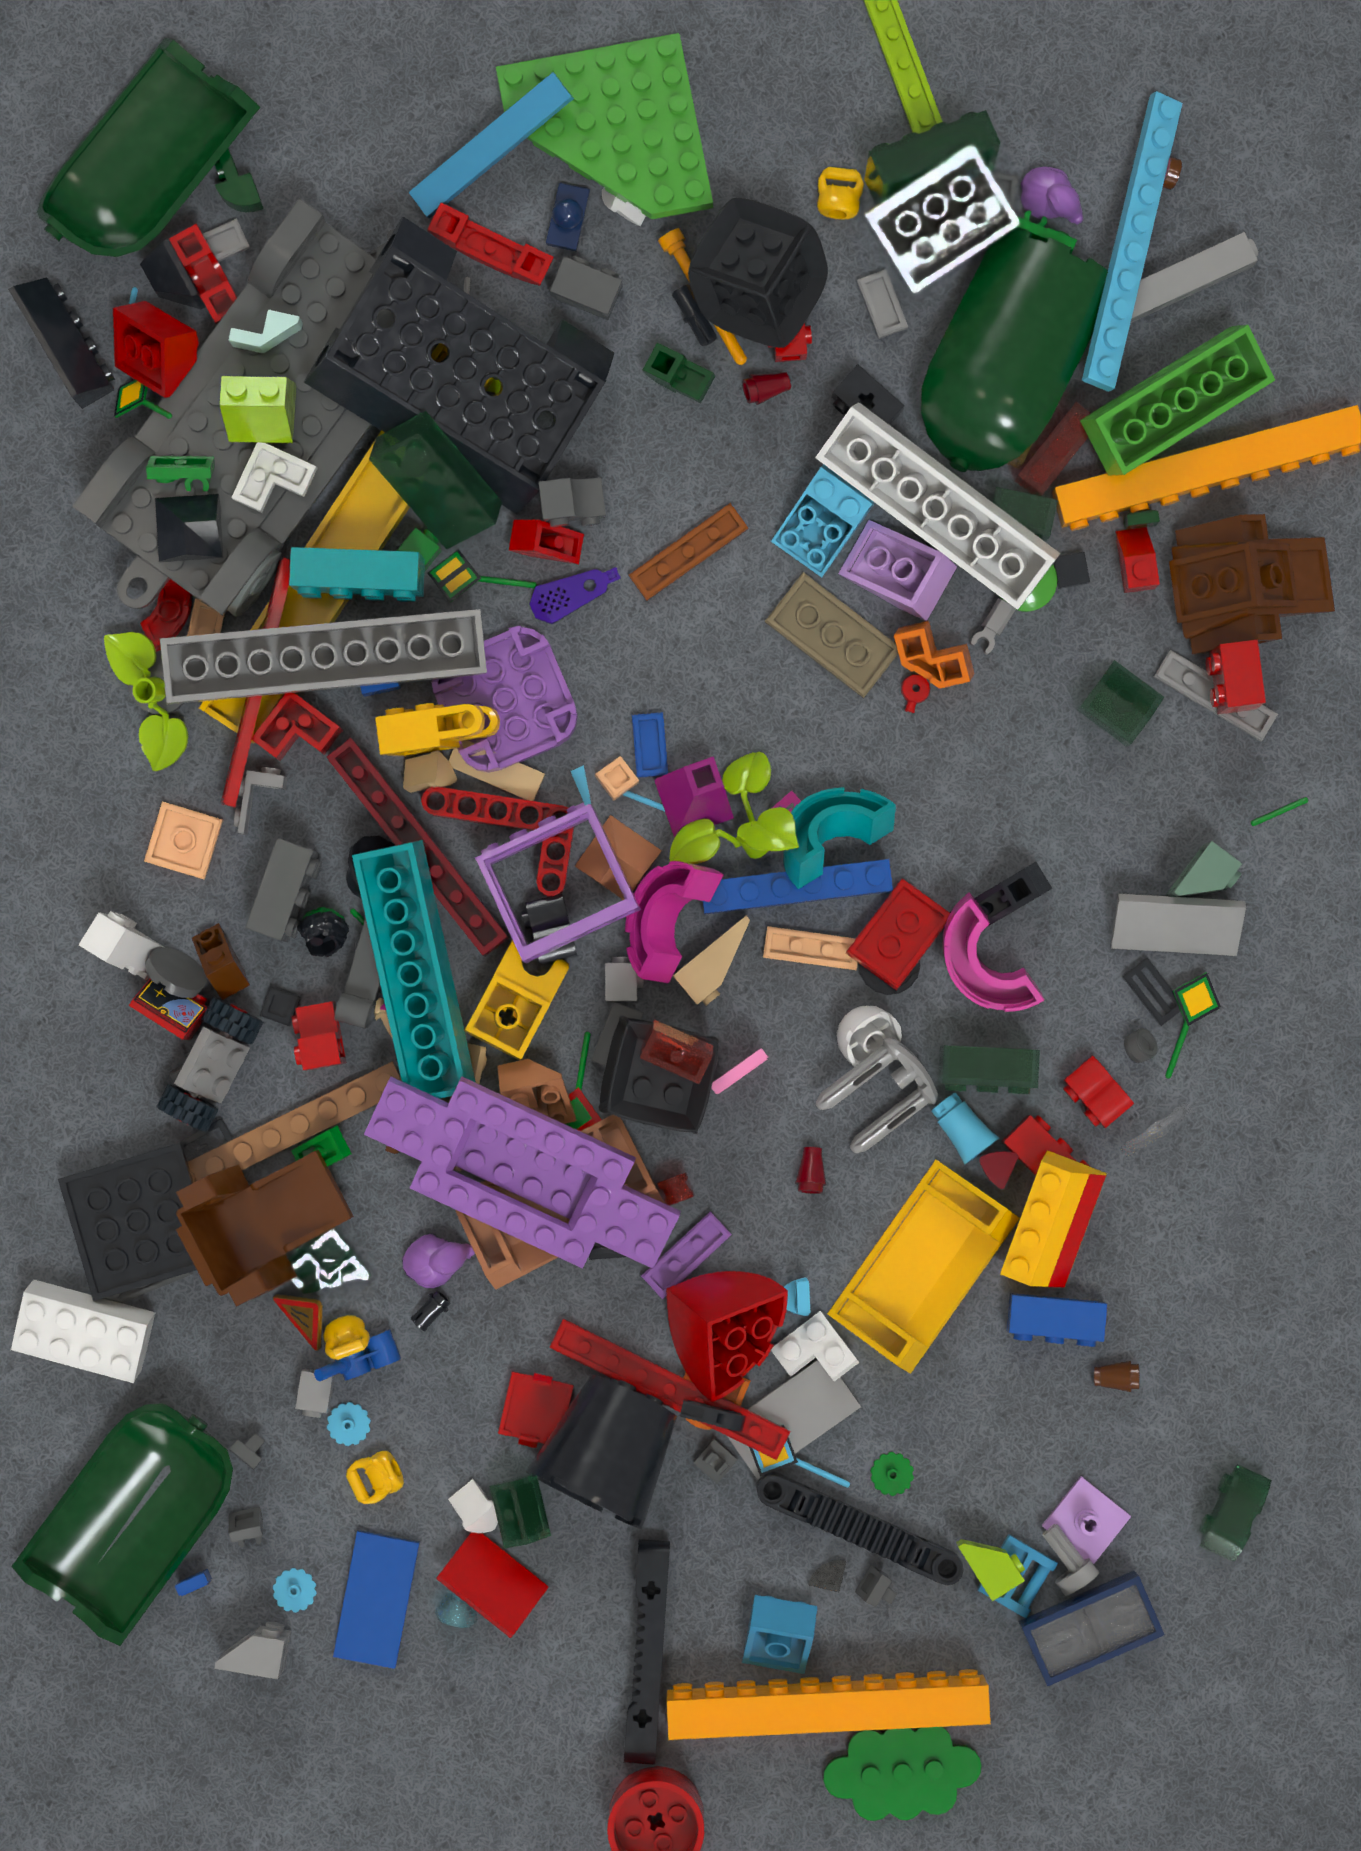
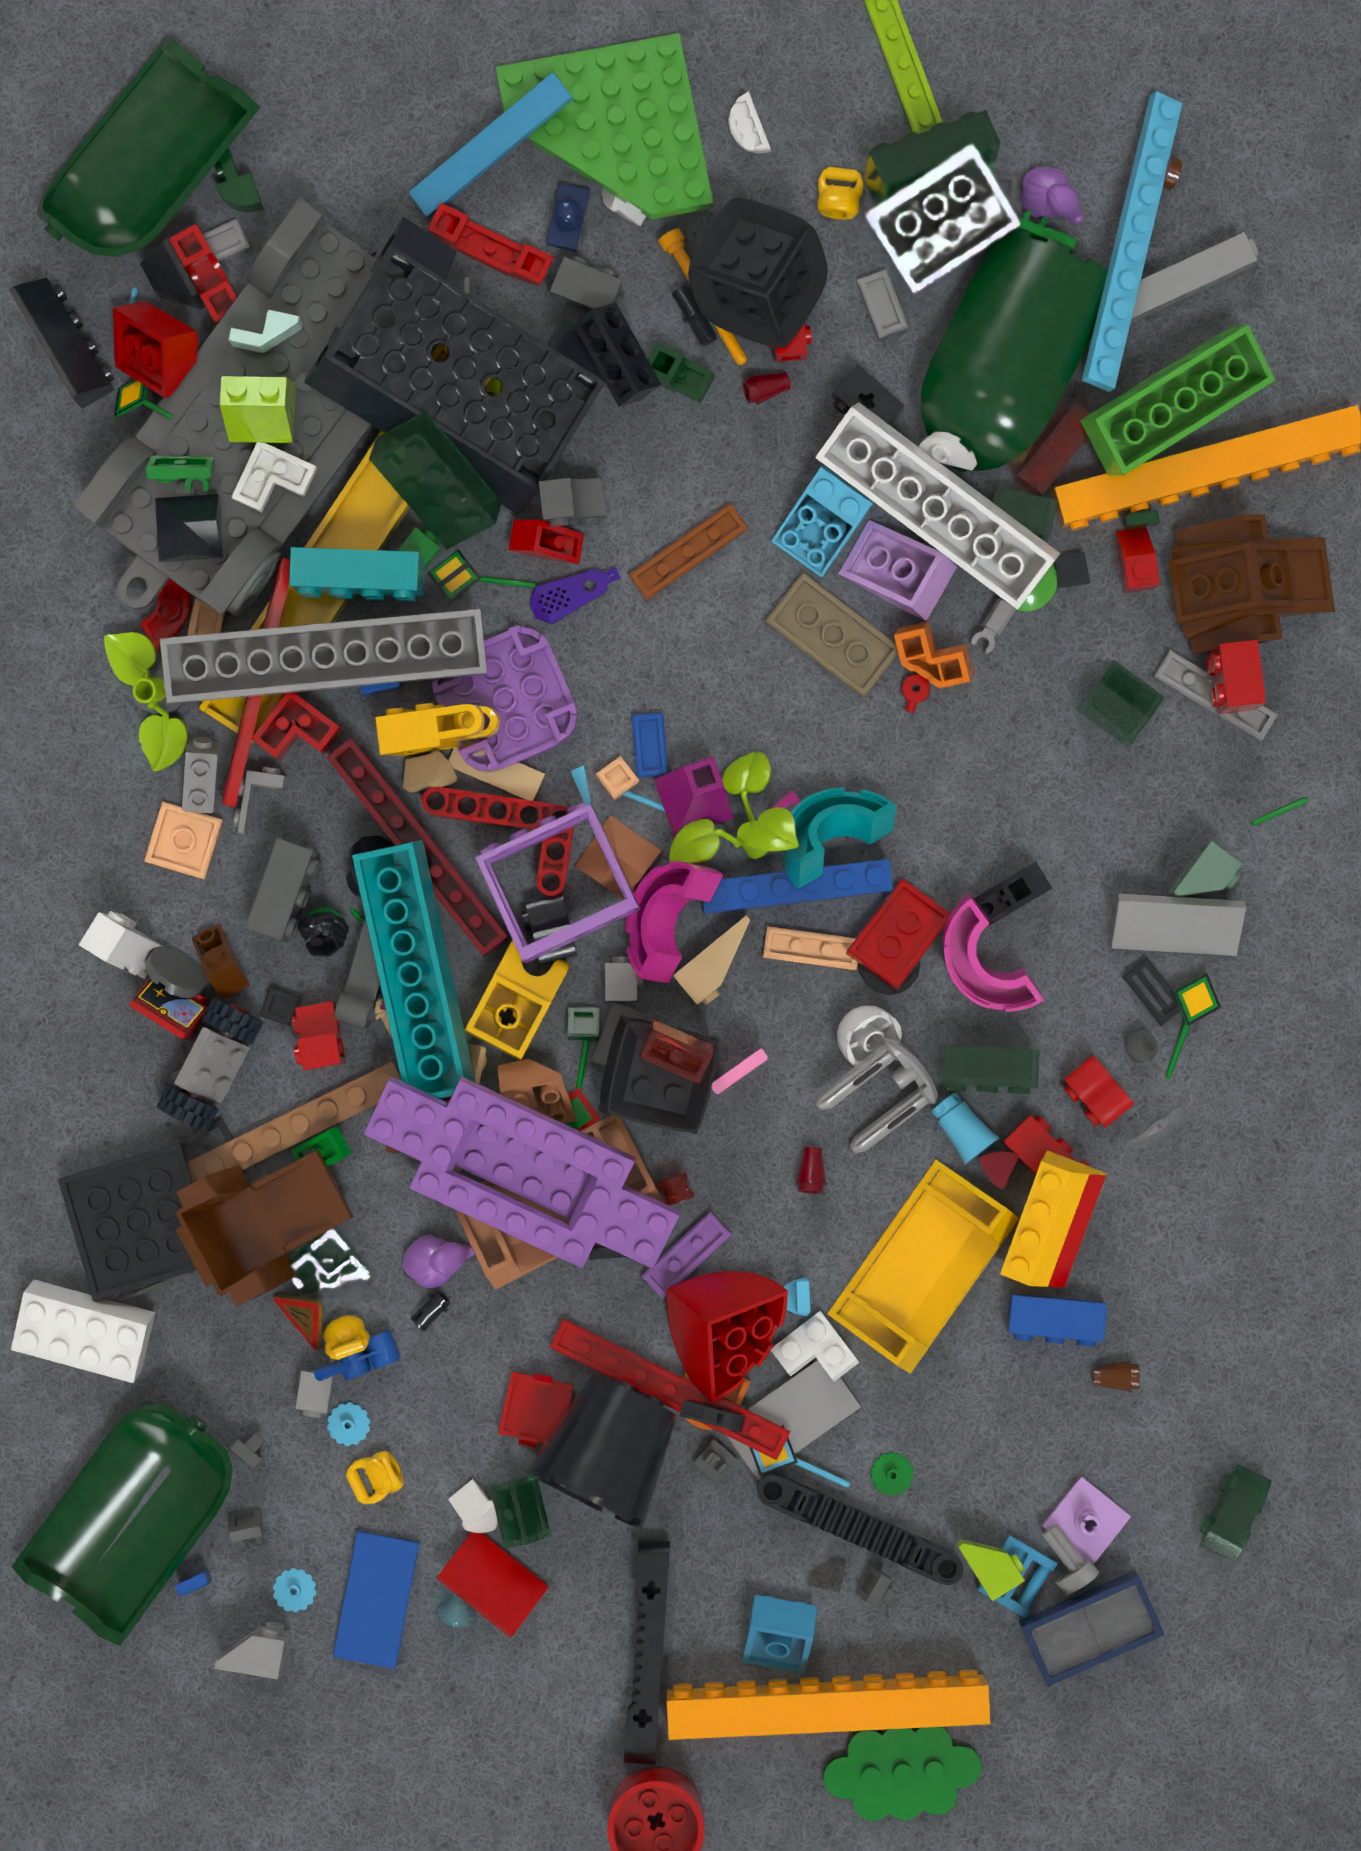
(200, 775): none -> light grey bracket
(583, 1023): none -> tile
(617, 354): none -> black brick
(746, 126): none -> white plate
(947, 450): none -> white plate

